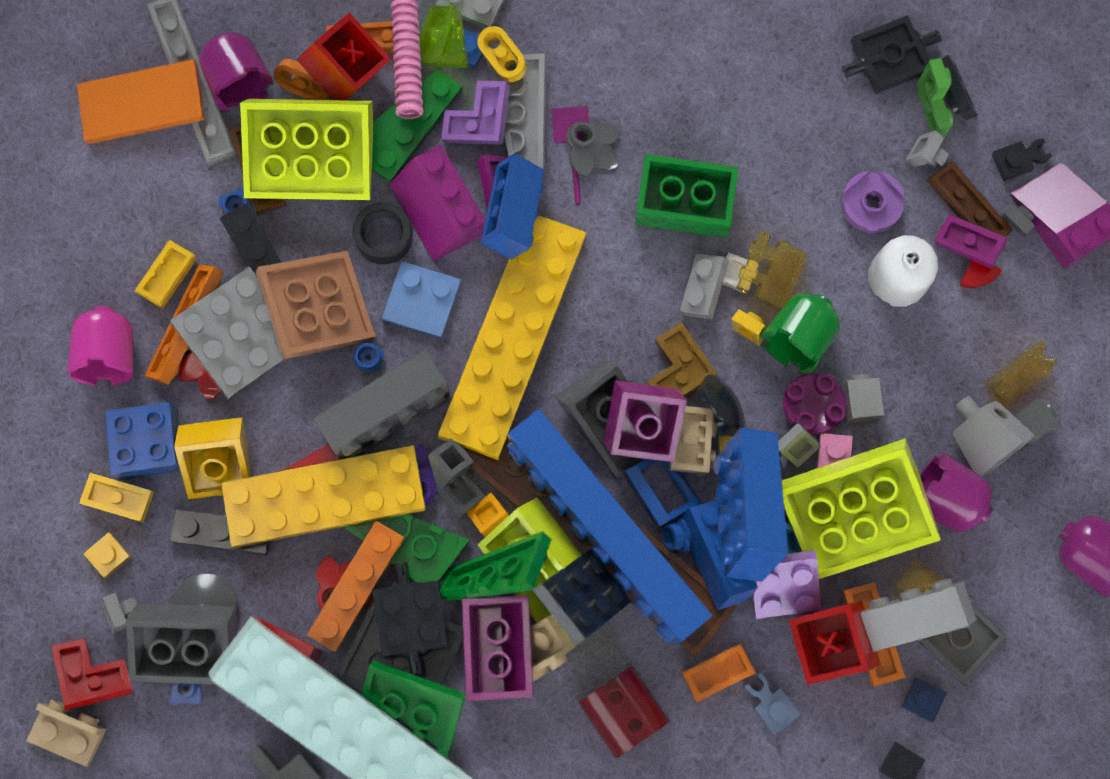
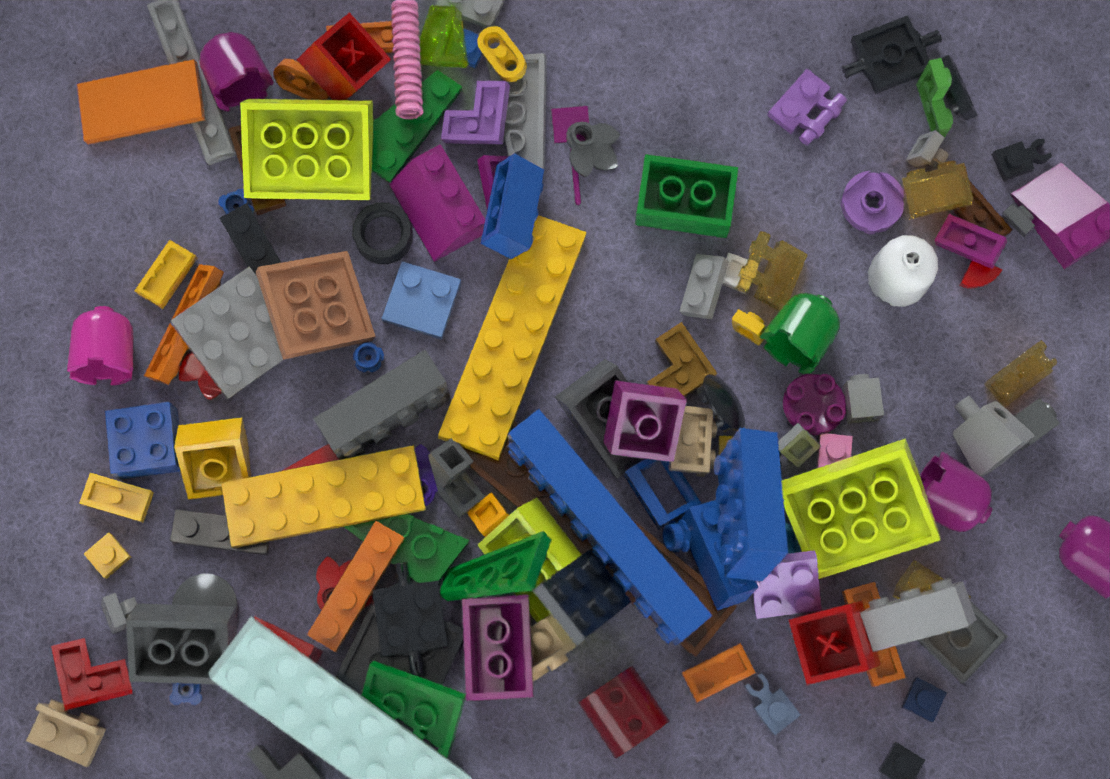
(800, 101): none -> medium lavender plate
(937, 189): none -> clear yellow brick

